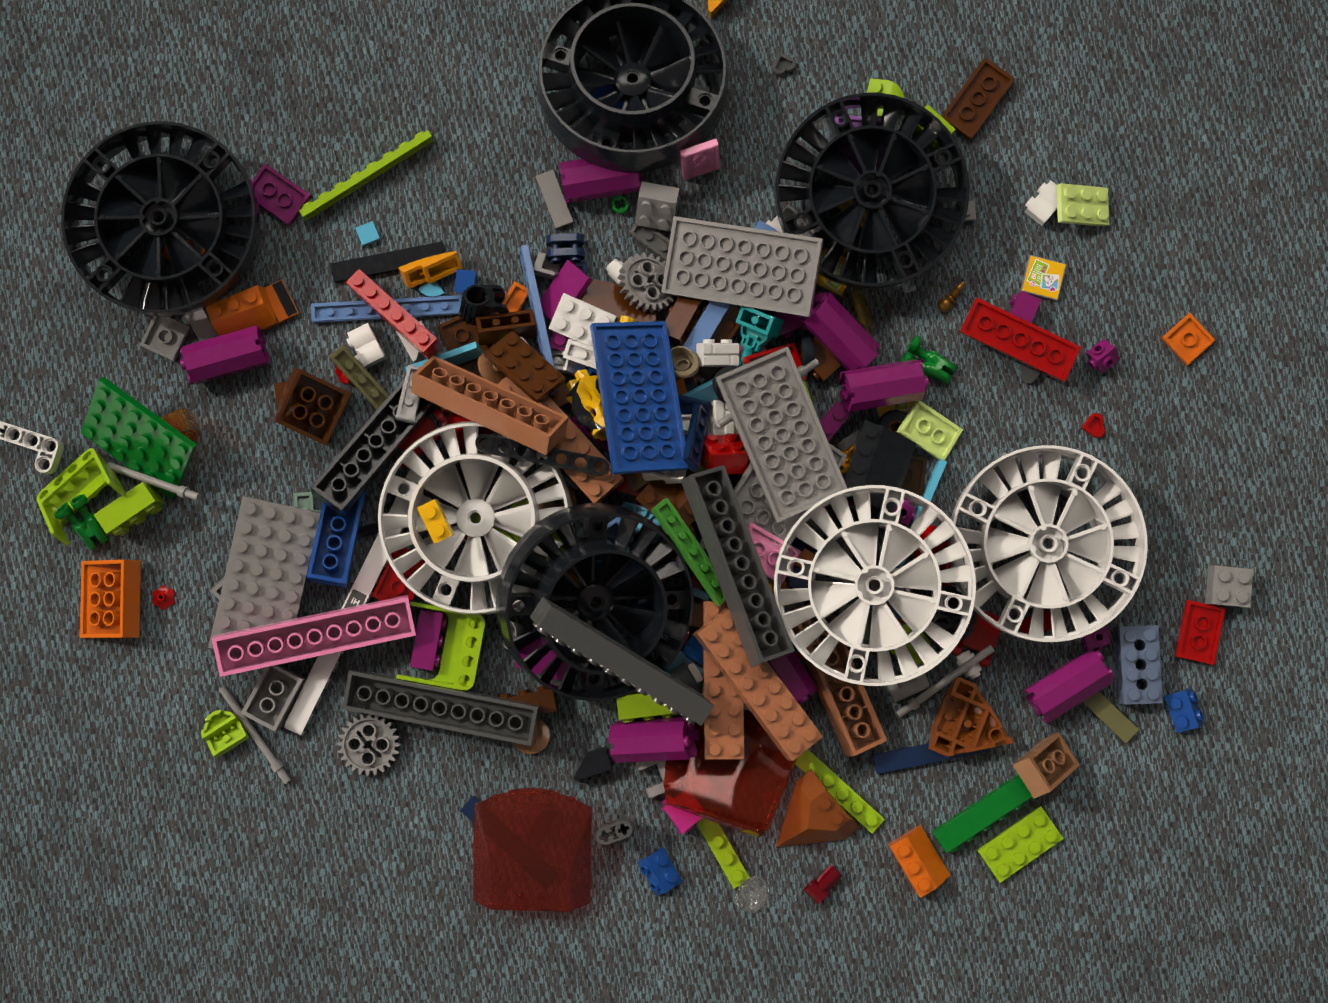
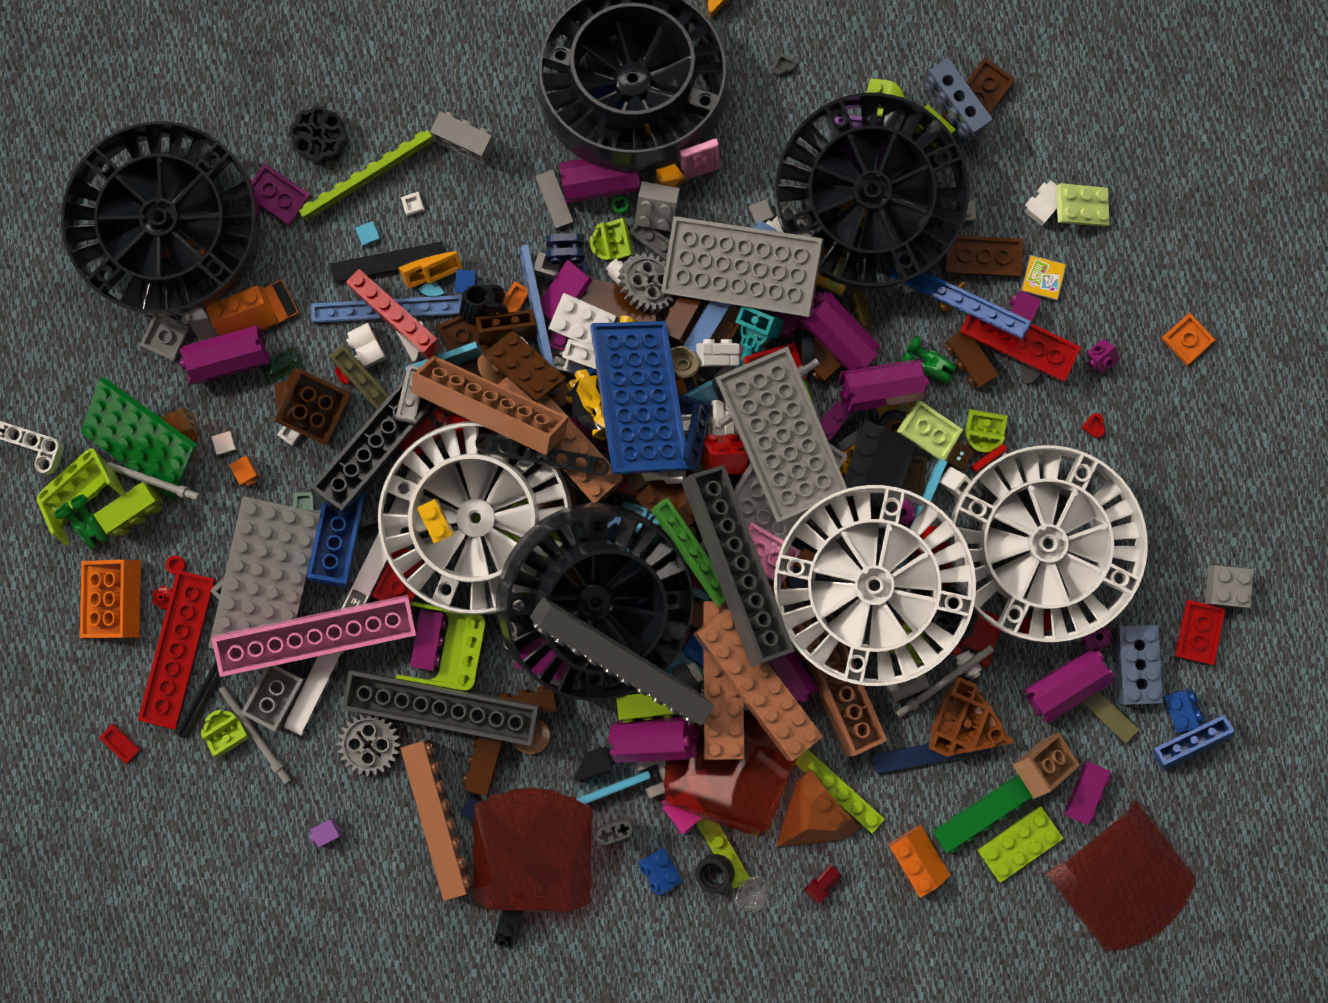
(119, 744): none -> red tile
(175, 563): none -> red tile
(176, 649): none -> red plate
(199, 702): none -> black axle
(224, 443): none -> white tile
(245, 471): none -> orange brick
(281, 365): none -> clear green slope
(289, 435): none -> white tile
(325, 832): none -> medium lavender brick
(337, 133): none -> black connector
(412, 204): none -> white tile
(436, 820): none -> nougat brick
(462, 137): none -> light grey brick
(482, 765): none -> reddish brown brick
(507, 928): none -> black slope
(610, 789): none -> medium azure tile
(611, 240): none -> lime slope
(670, 176): none -> light orange slope
(703, 880): none -> black tyre
(760, 211): none -> light grey tile
(956, 482): none -> white slope
(957, 100): none -> sand blue brick
(959, 455): none -> dark brown brick
(967, 303): none -> blue tile
(970, 360): none -> reddish brown brick
(985, 256): none -> reddish brown plate
(985, 430): none -> lime slope
(988, 458): none -> red tile
(1087, 793): none -> magenta brick
(1125, 881): none -> clear red windscreen
(1193, 742): none -> blue brick

